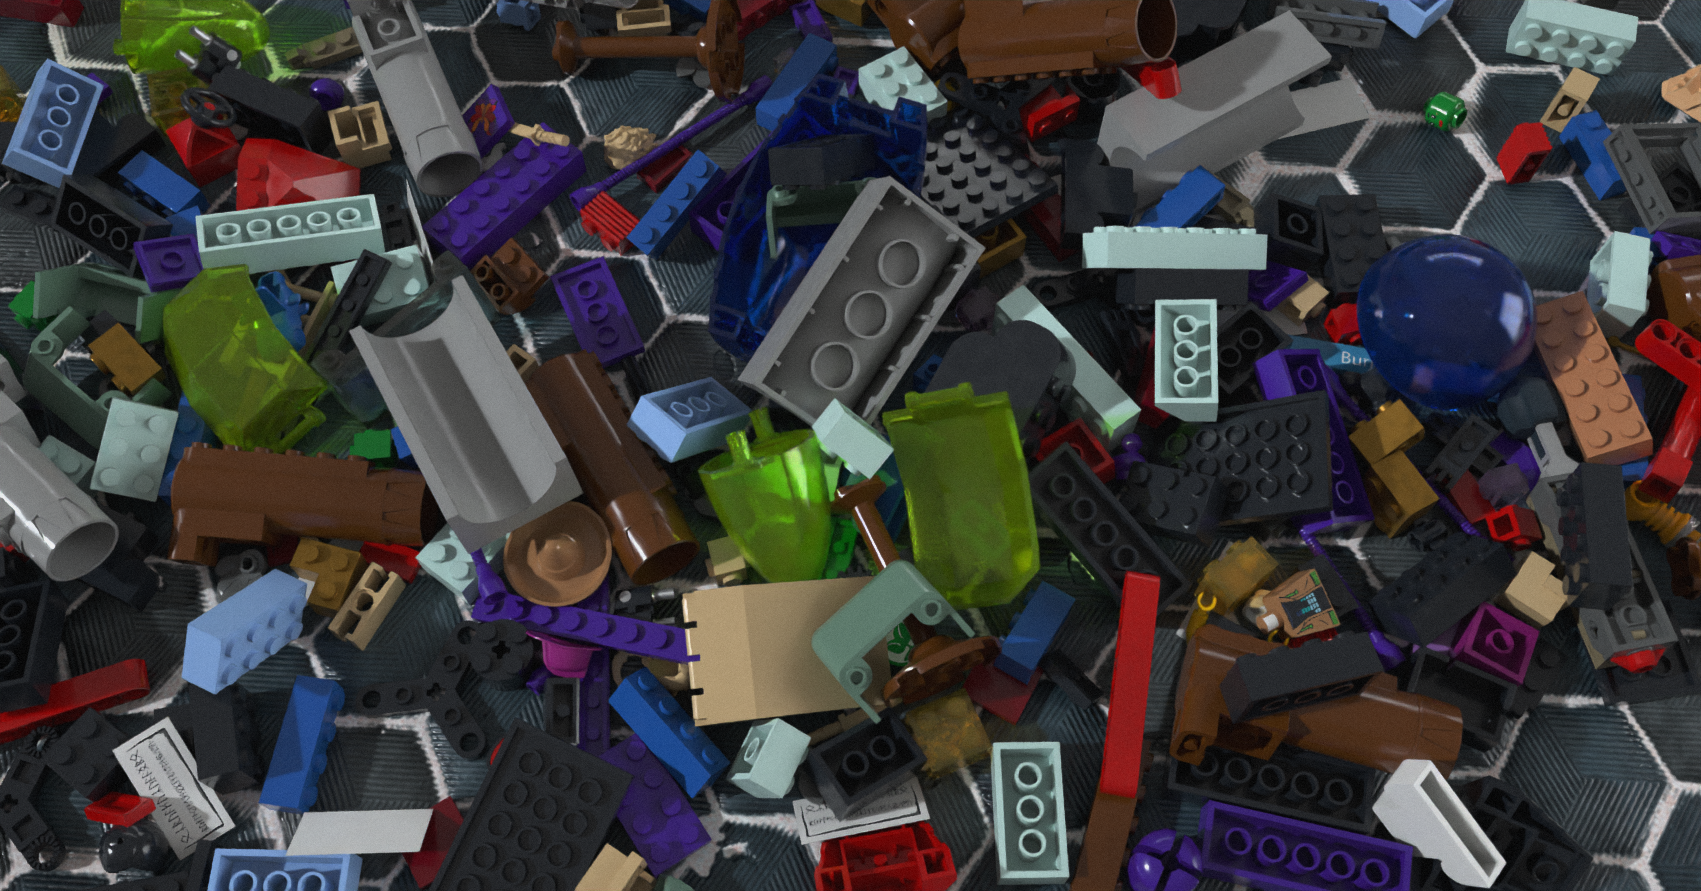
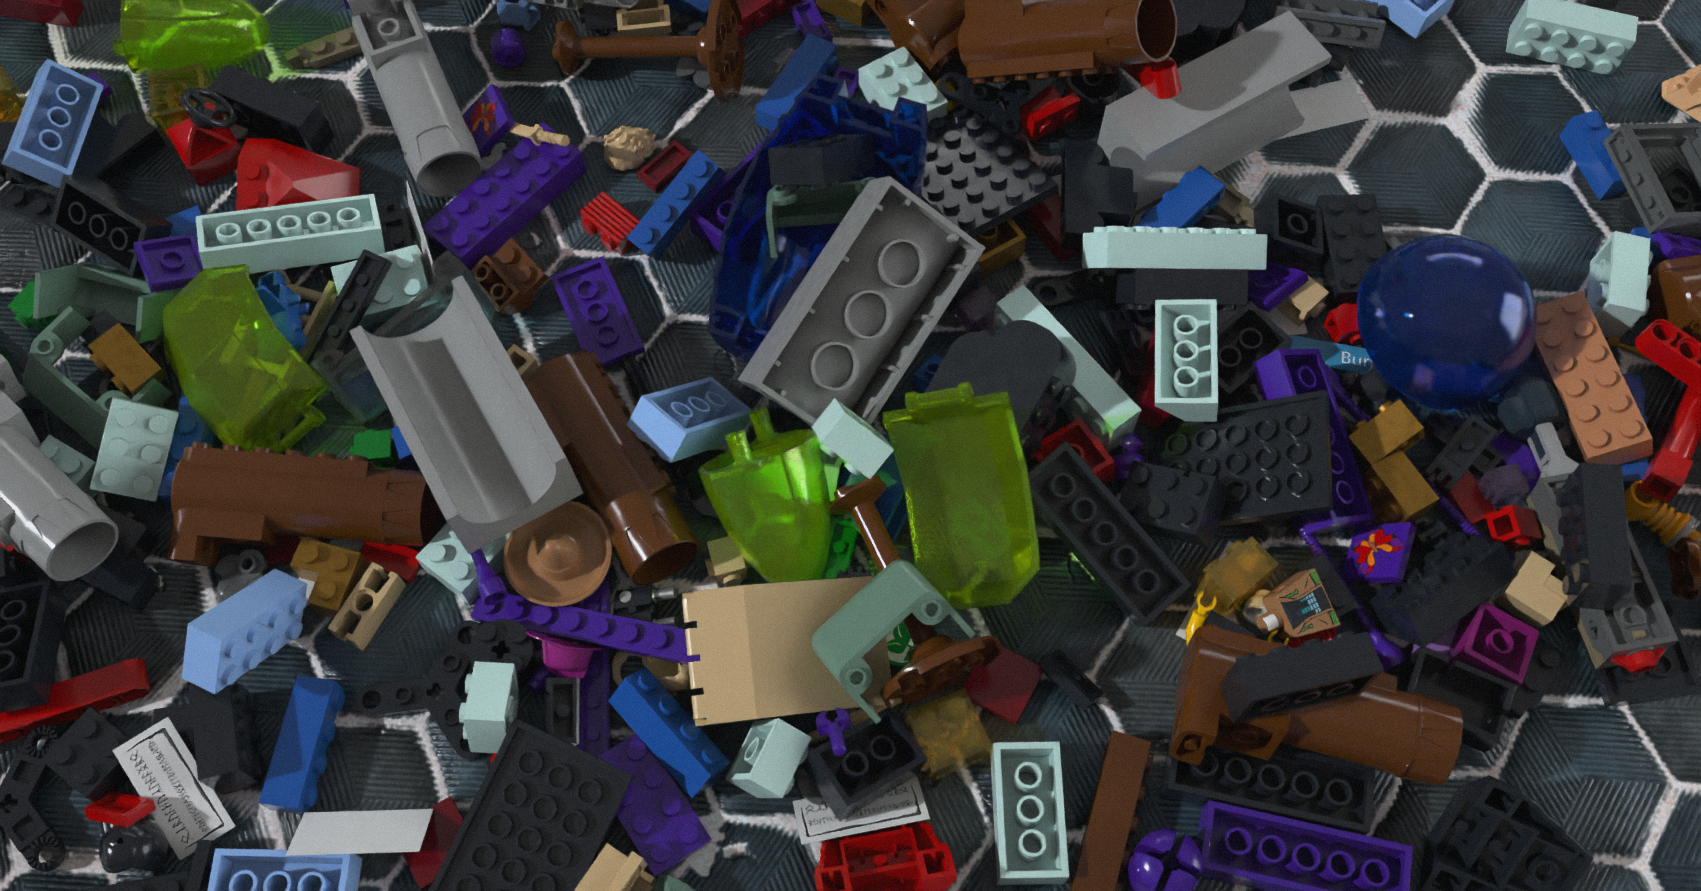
(160, 186): blue brick -> none
(212, 58): black piece -> none
(327, 93): dark purple animal -> none
(361, 134): tan plate -> none
(490, 705): none -> light aqua brick
(508, 45): none -> dark purple head
(754, 93): dark purple hose -> none
(834, 729): none -> dark purple bar
(1033, 631): blue brick -> none
(1130, 685): red beam -> none
(1379, 553): none -> dark purple tile
(1429, 816): white brick -> none
(1445, 111): green head -> none
(1524, 152): red brick -> none
(1569, 99): tan brick -> none

